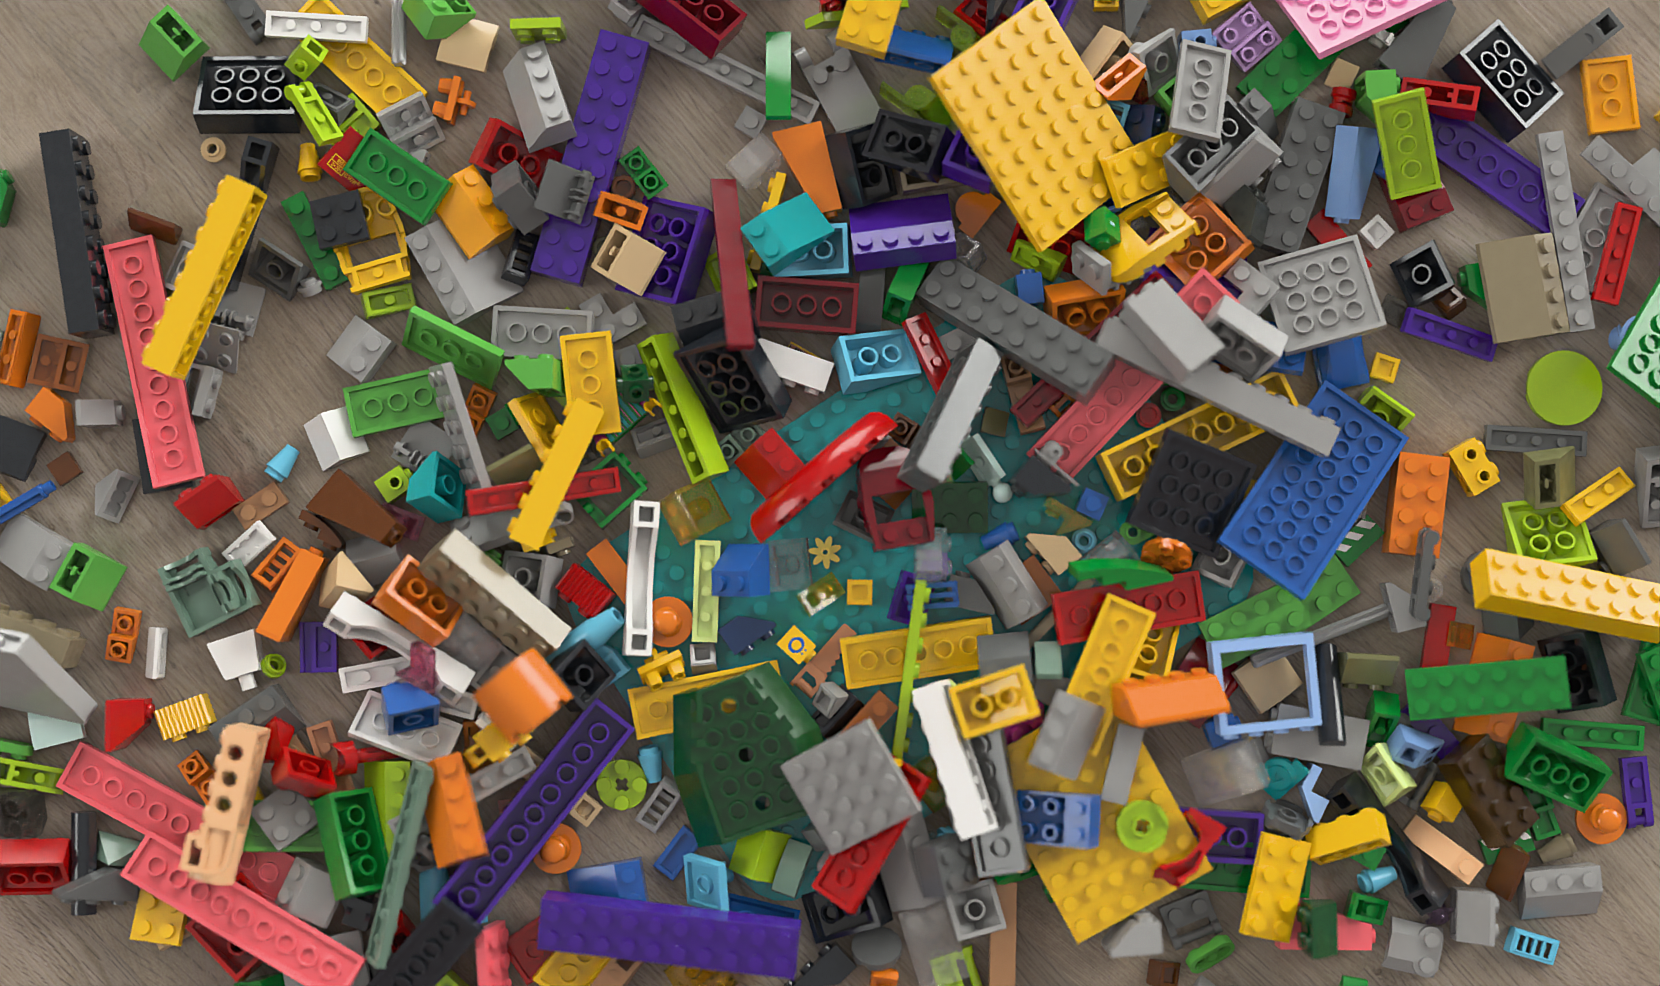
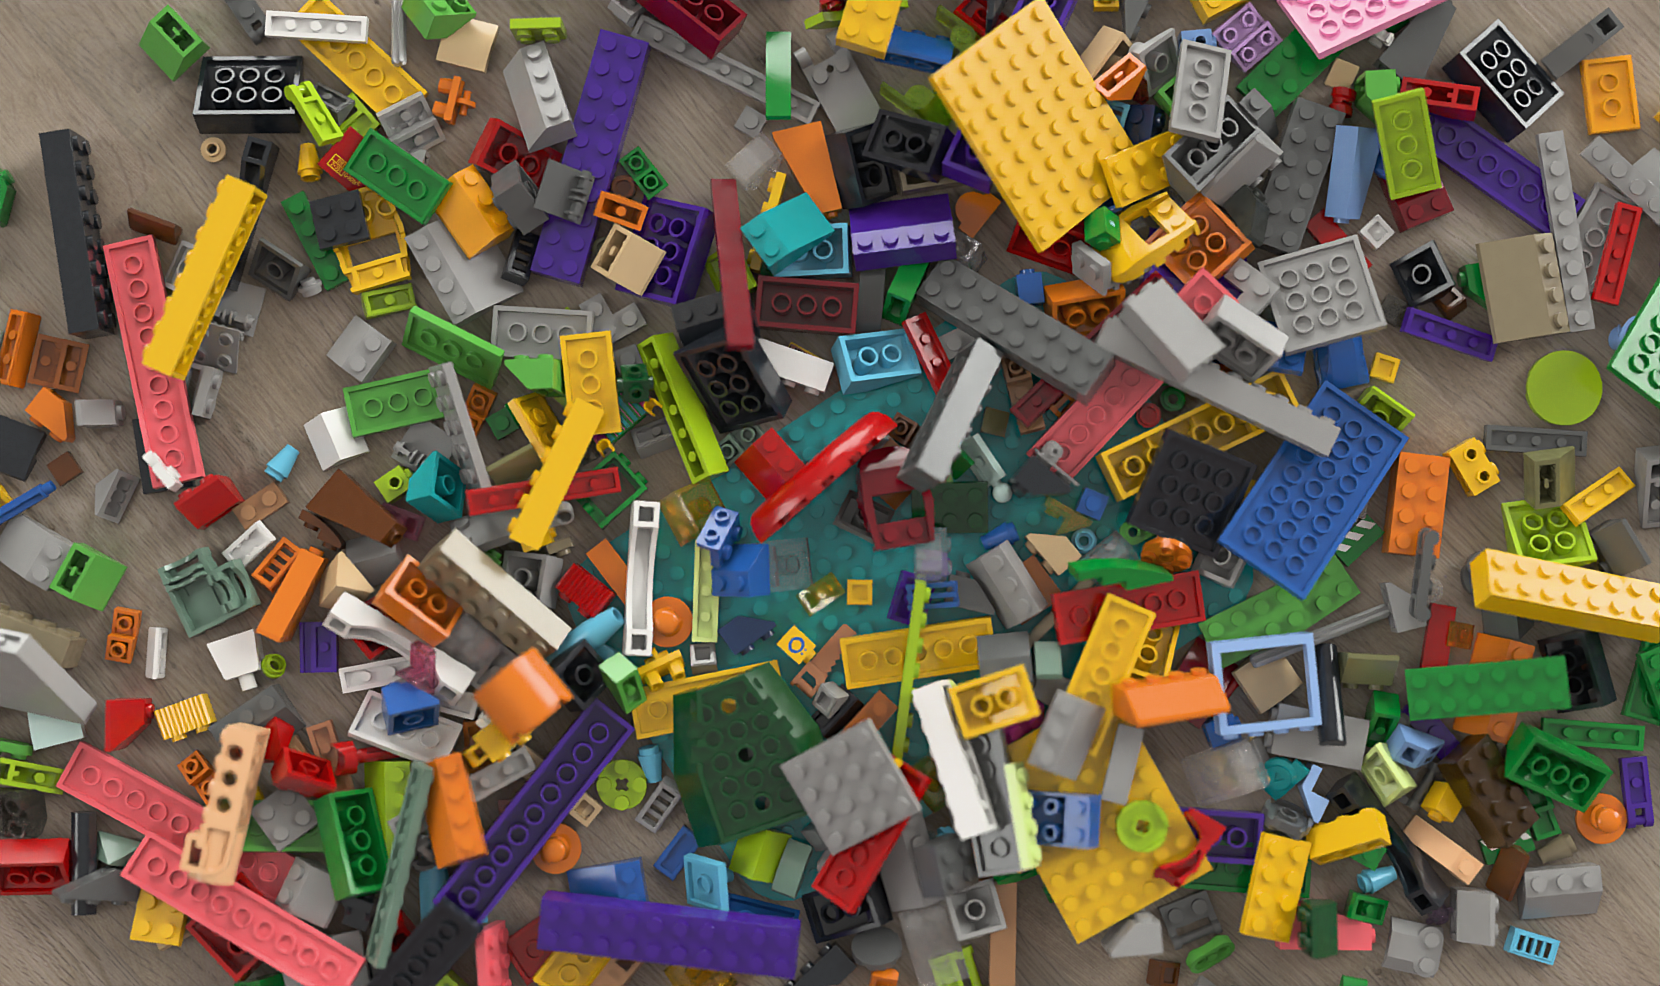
(166, 474): none -> white plate
(306, 57): lime brick -> none
(623, 682): none -> bright green slope
(720, 534): none -> blue bracket
(819, 552): light yellow plant -> none
(1021, 807): none -> yellowish green plate
(1047, 262): lime slope -> none

